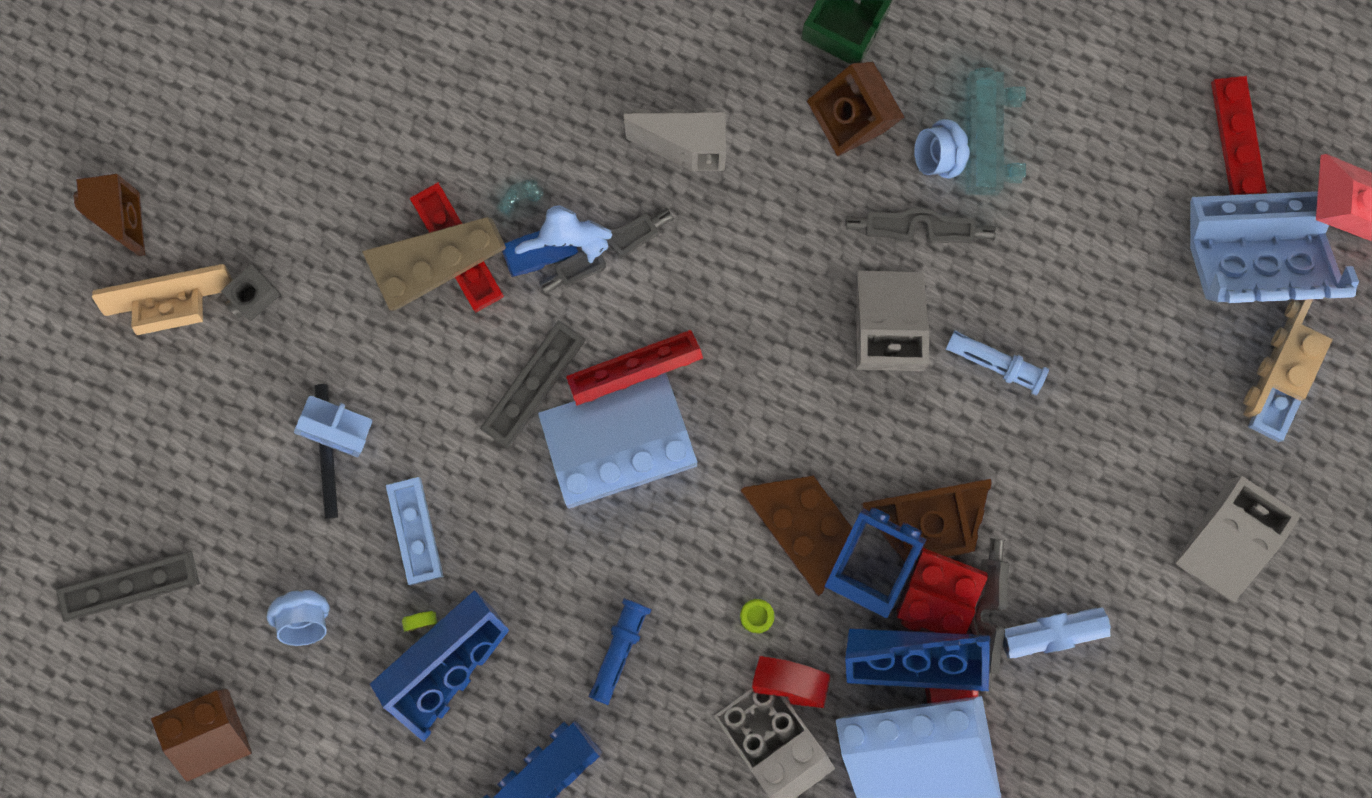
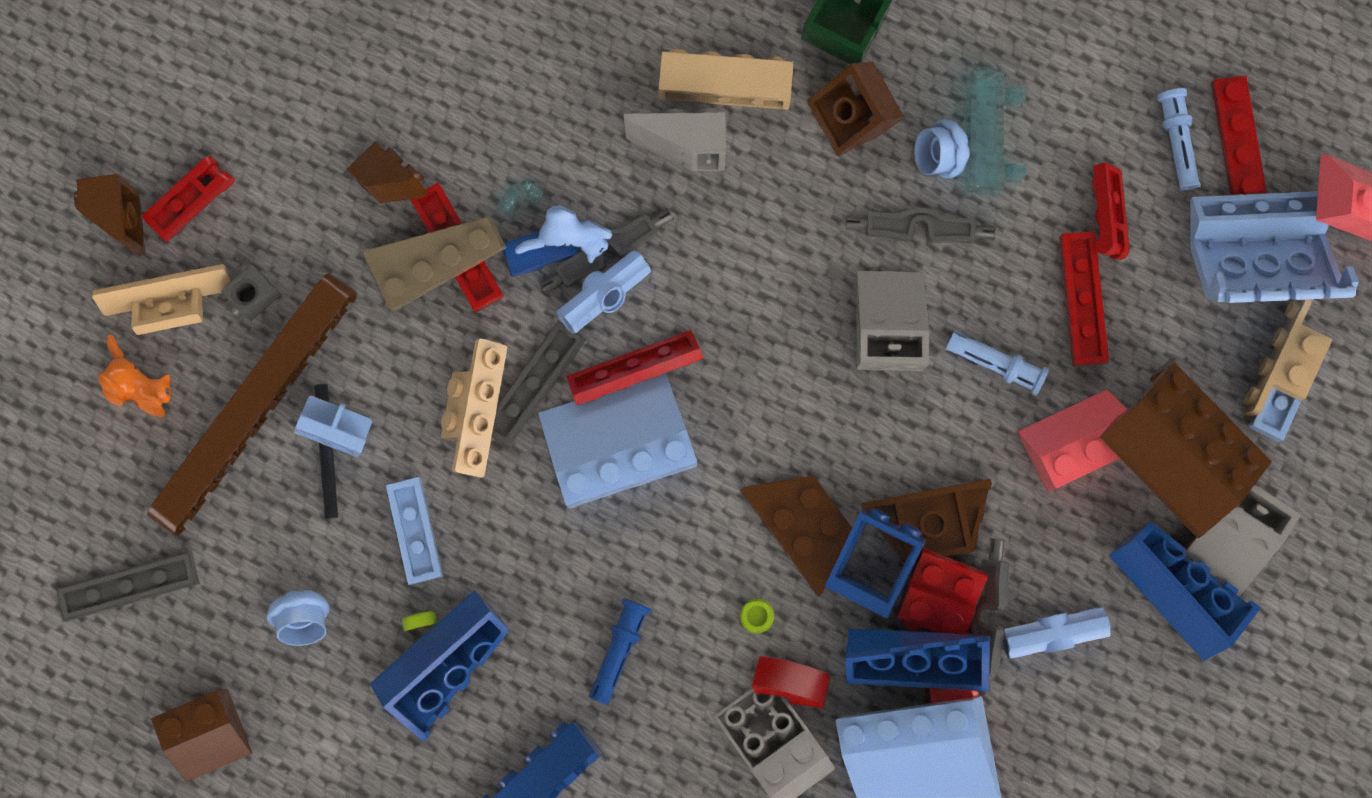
(125, 382): none -> orange animal
(187, 198): none -> red plate
(250, 403): none -> reddish brown beam
(384, 176): none -> reddish brown slope
(473, 407): none -> tan bracket
(603, 291): none -> light blue piece
(725, 79): none -> tan brick
(1070, 440): none -> coral slope
(1083, 299): none -> red plate
(1110, 212): none -> red plate
(1178, 122): none -> light blue pin
(1183, 591): none -> blue wedge
(1186, 450): none -> reddish brown slope

